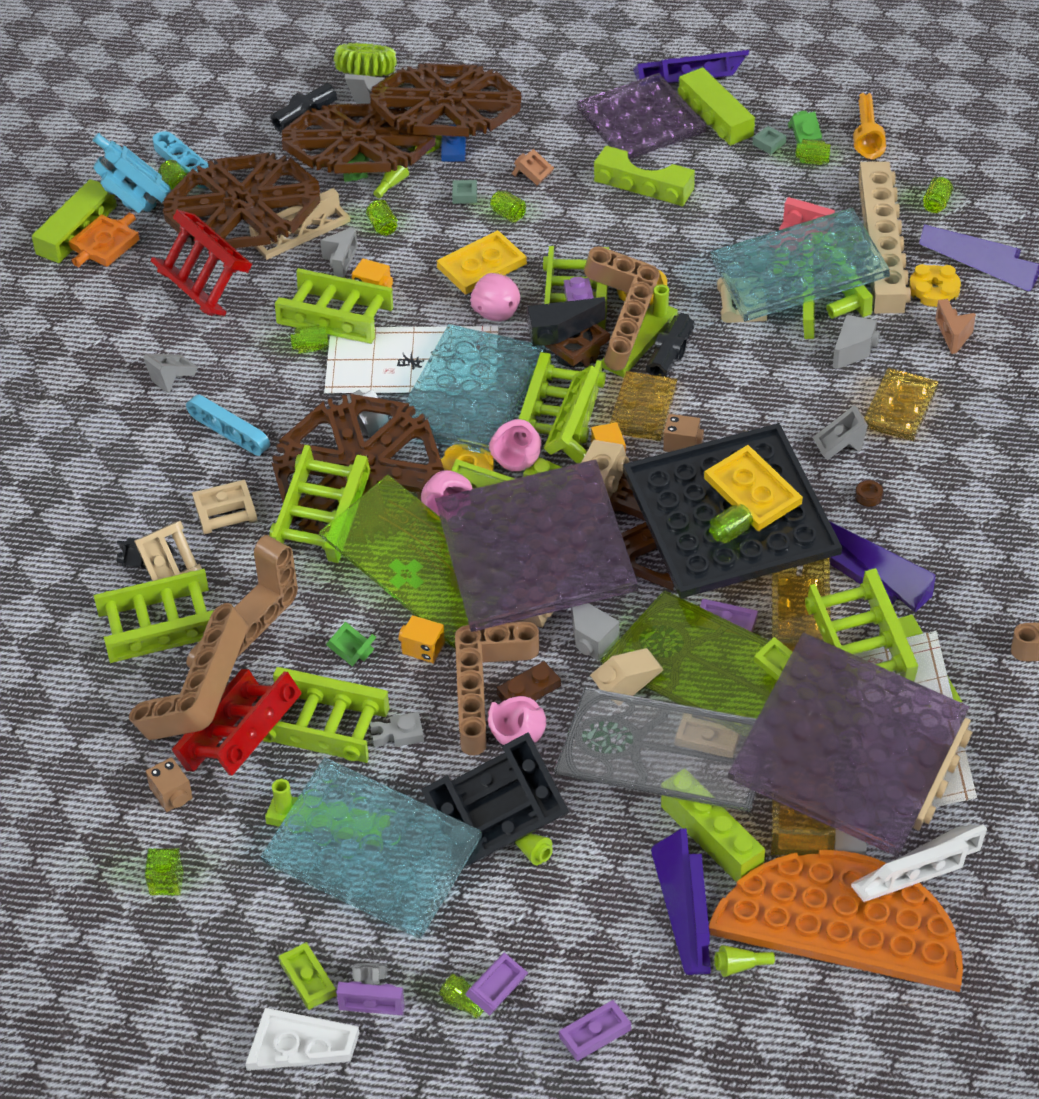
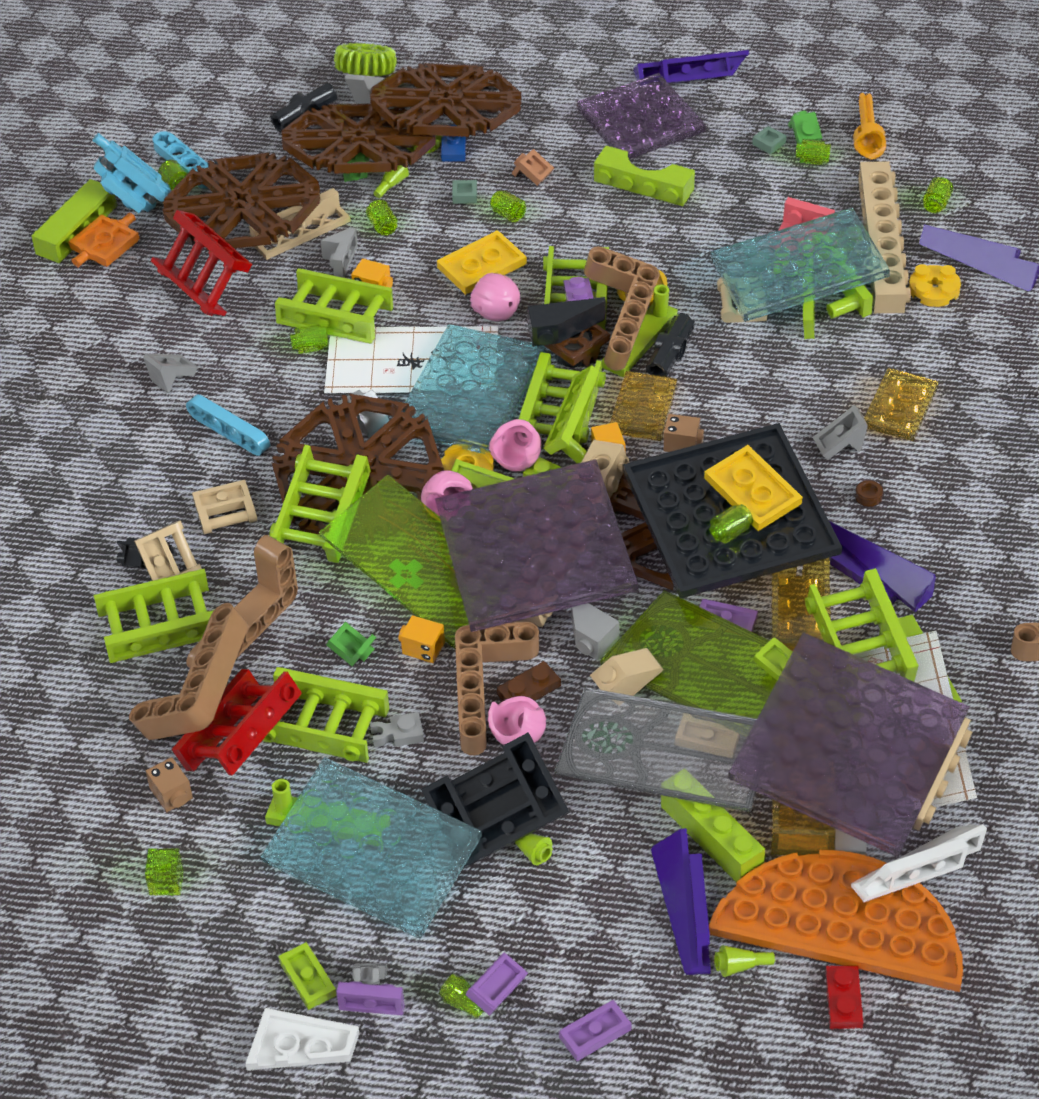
(716, 106): lime brick -> none
(844, 997): none -> red plate
(855, 341): light grey slope -> none
(953, 327): nougat slope -> none

